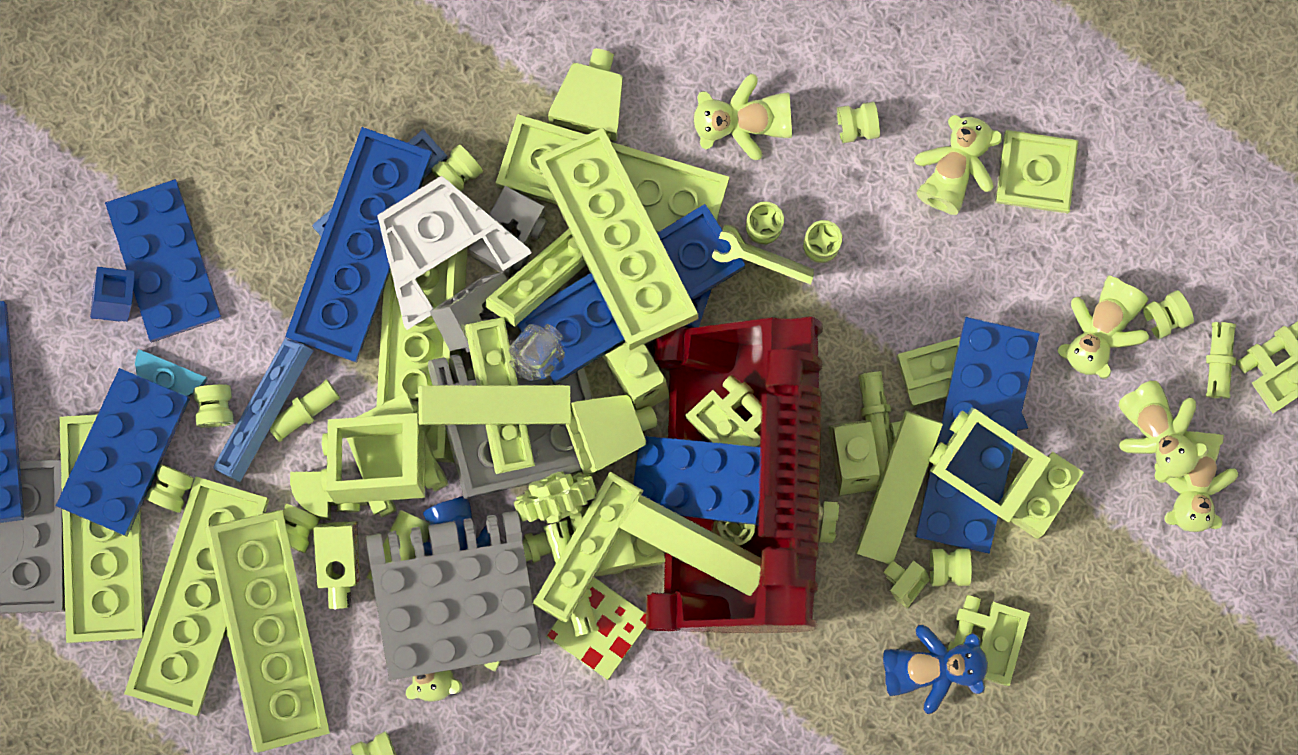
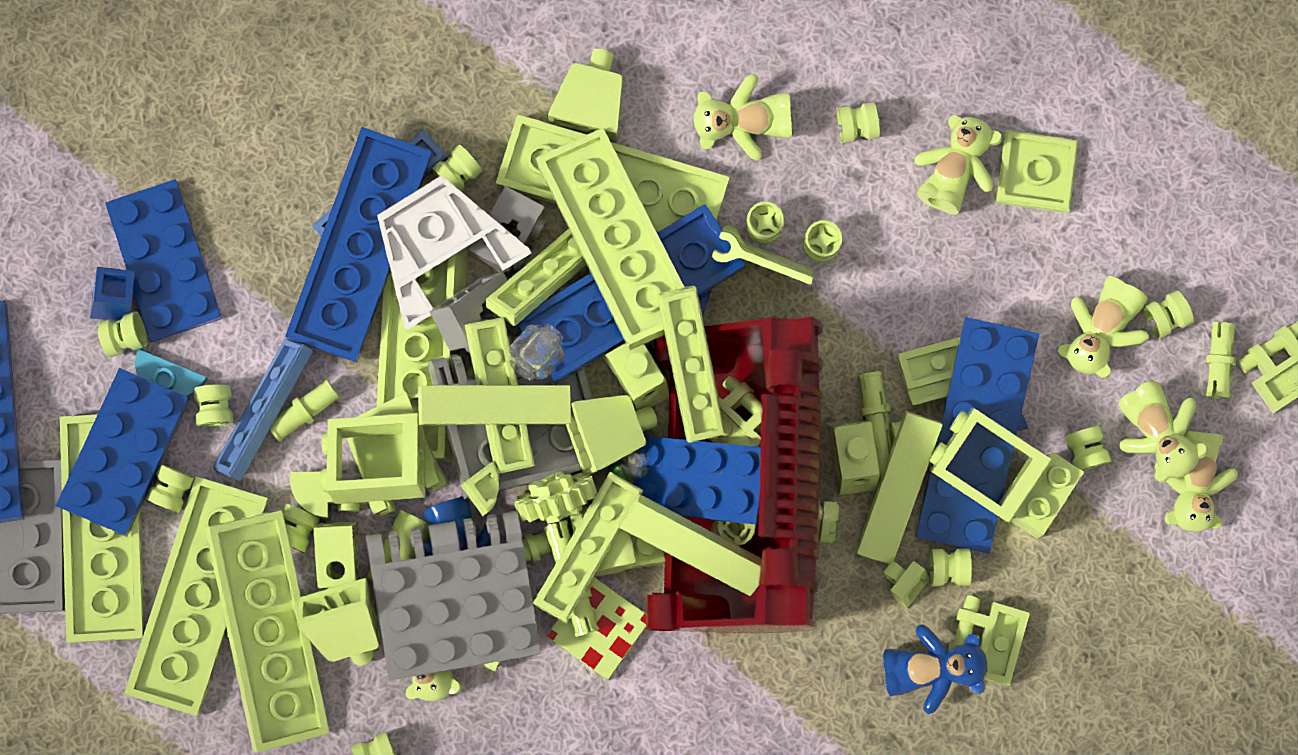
(122, 334): none -> yellowish green wheel
(341, 622): none -> yellowish green torso
(483, 488): none -> yellowish green tile
(634, 469): none -> clear arm
(691, 363): none -> yellowish green tile
(1091, 457): none -> yellowish green wheel

